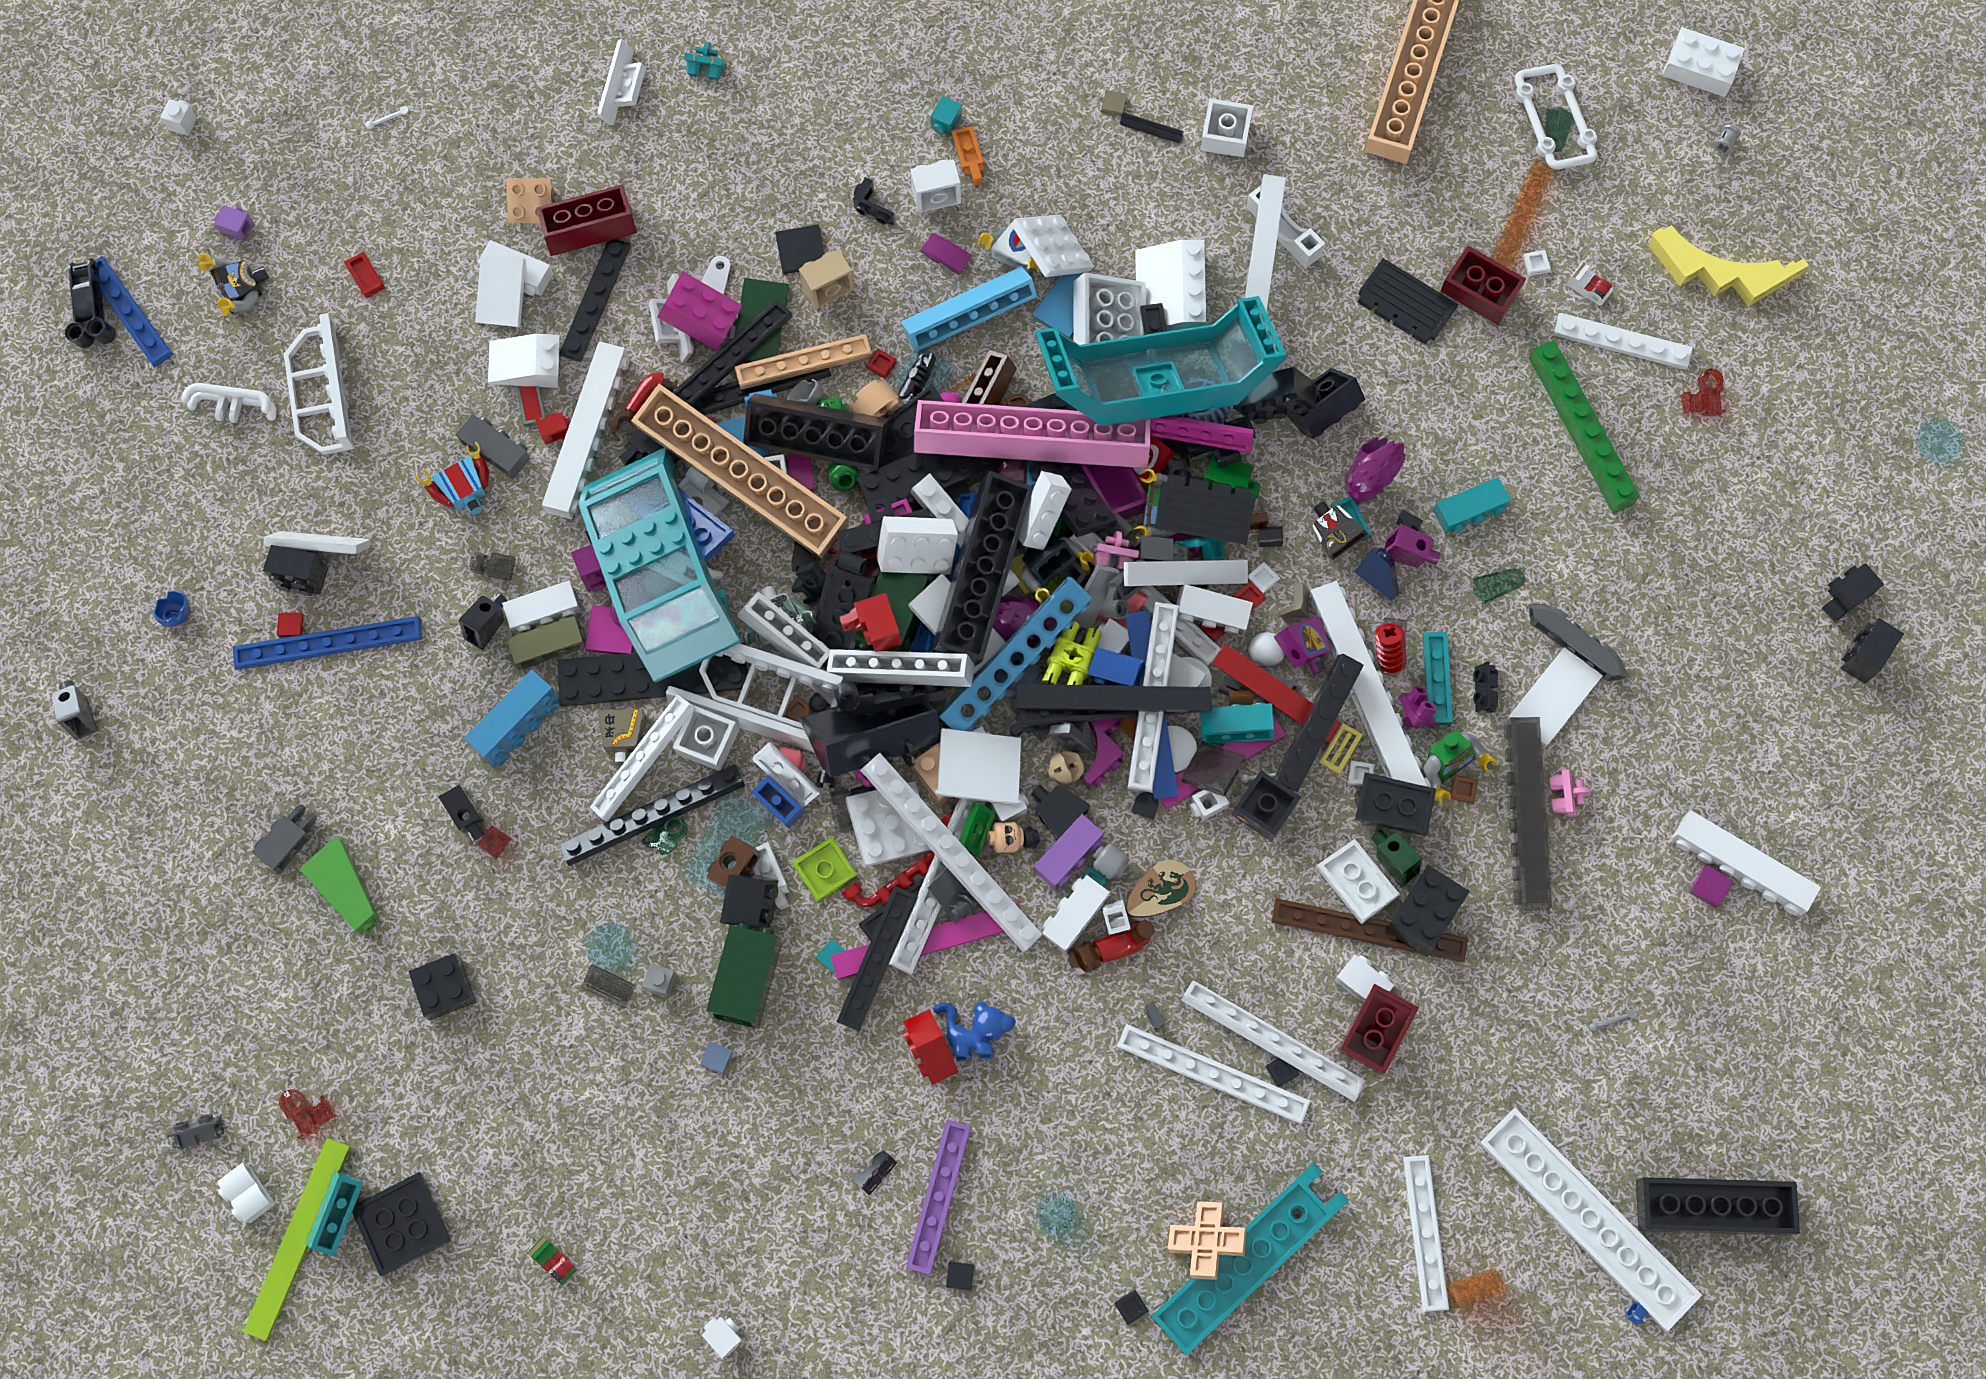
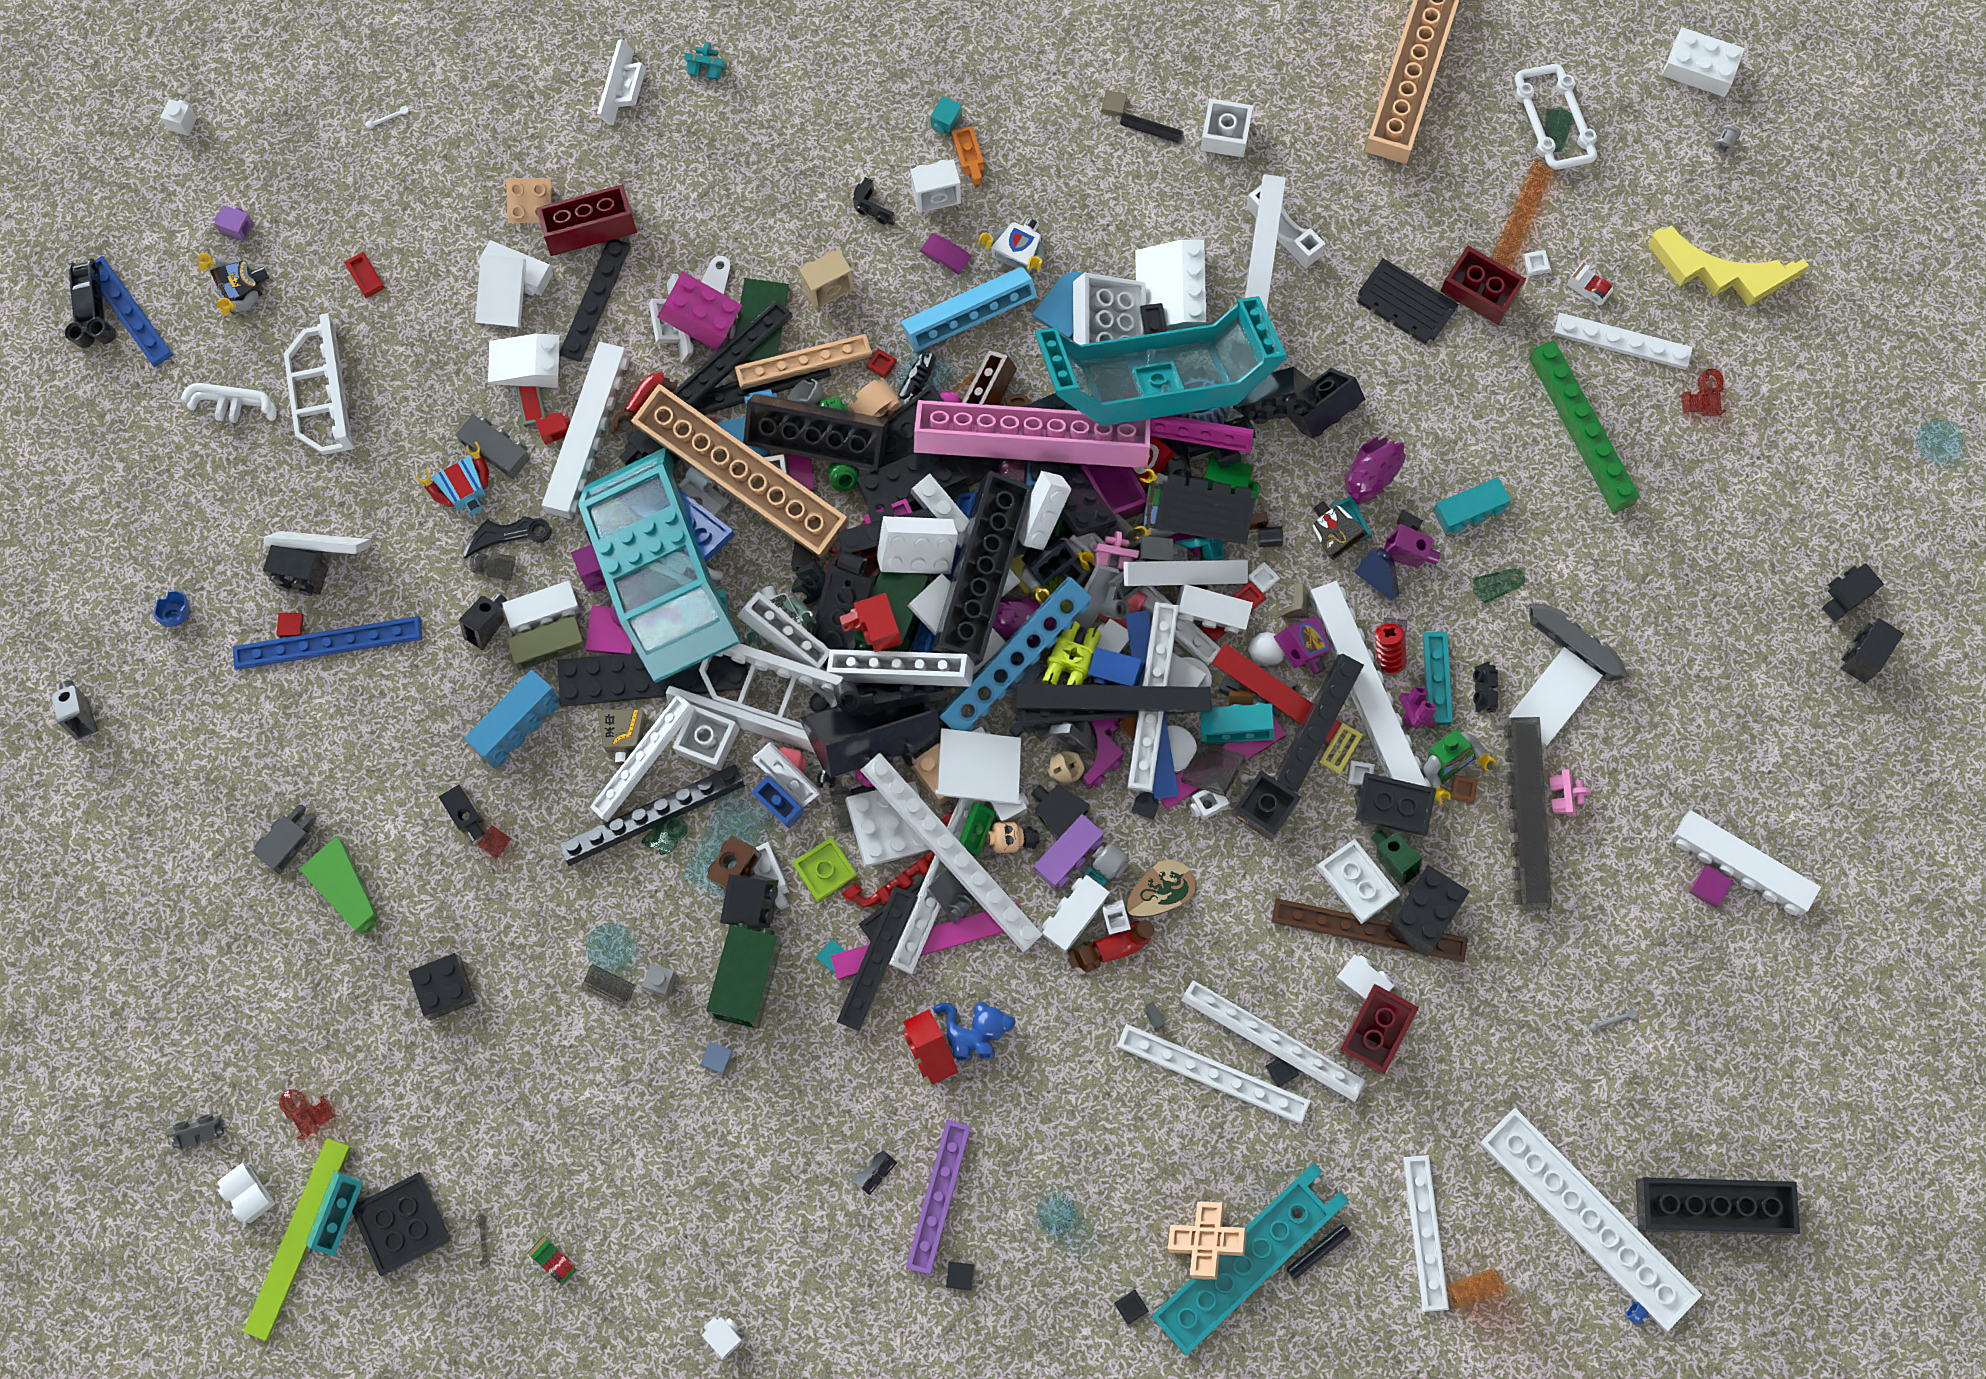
(484, 1262): none -> clear smoke hinge
(492, 534): none -> black piece
(797, 709): dark orange tile -> none
(799, 247): black tile -> none
(1052, 245): white plate -> none
(1318, 1251): none -> black axle

